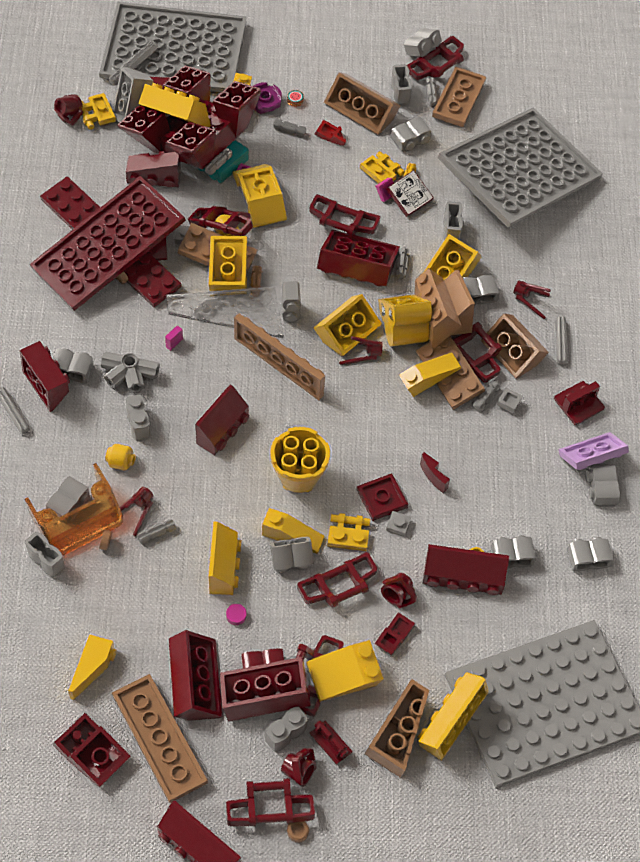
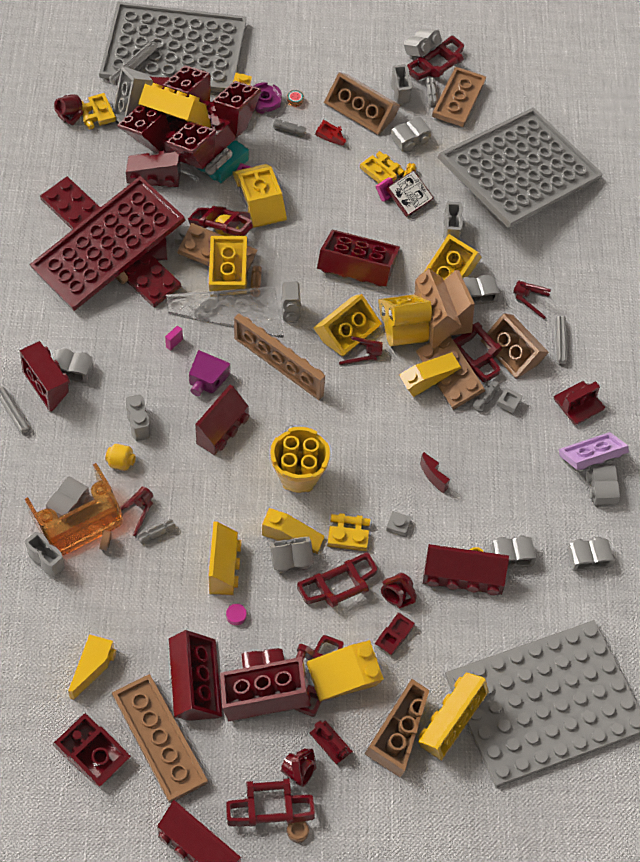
(133, 374): light grey piece -> none
(207, 373): none -> magenta torso
(289, 727): light grey brick -> none
(325, 218): dark red bar -> none
(382, 497): dark red tile -> none
(402, 262): light grey axle -> none

